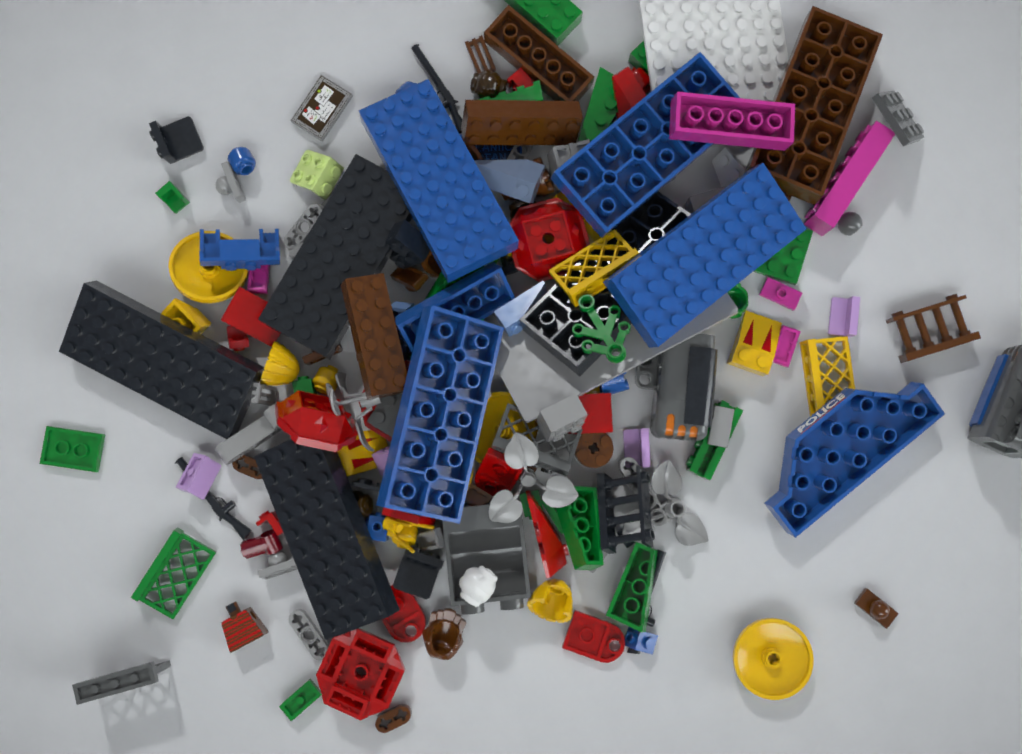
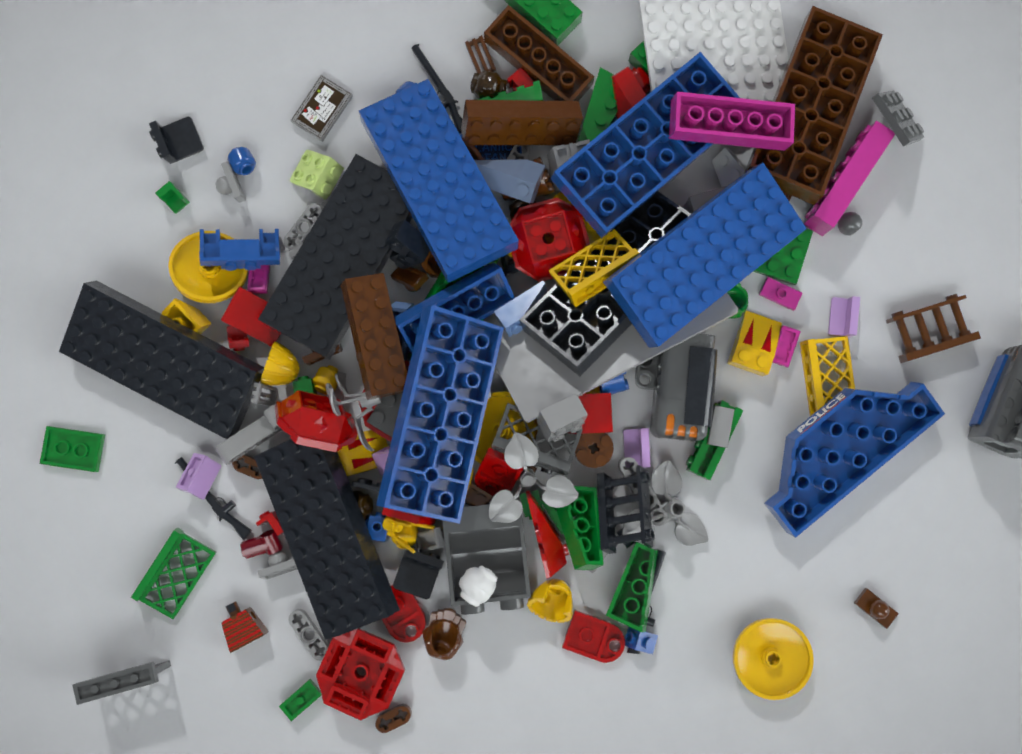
(602, 332): green plant -> none

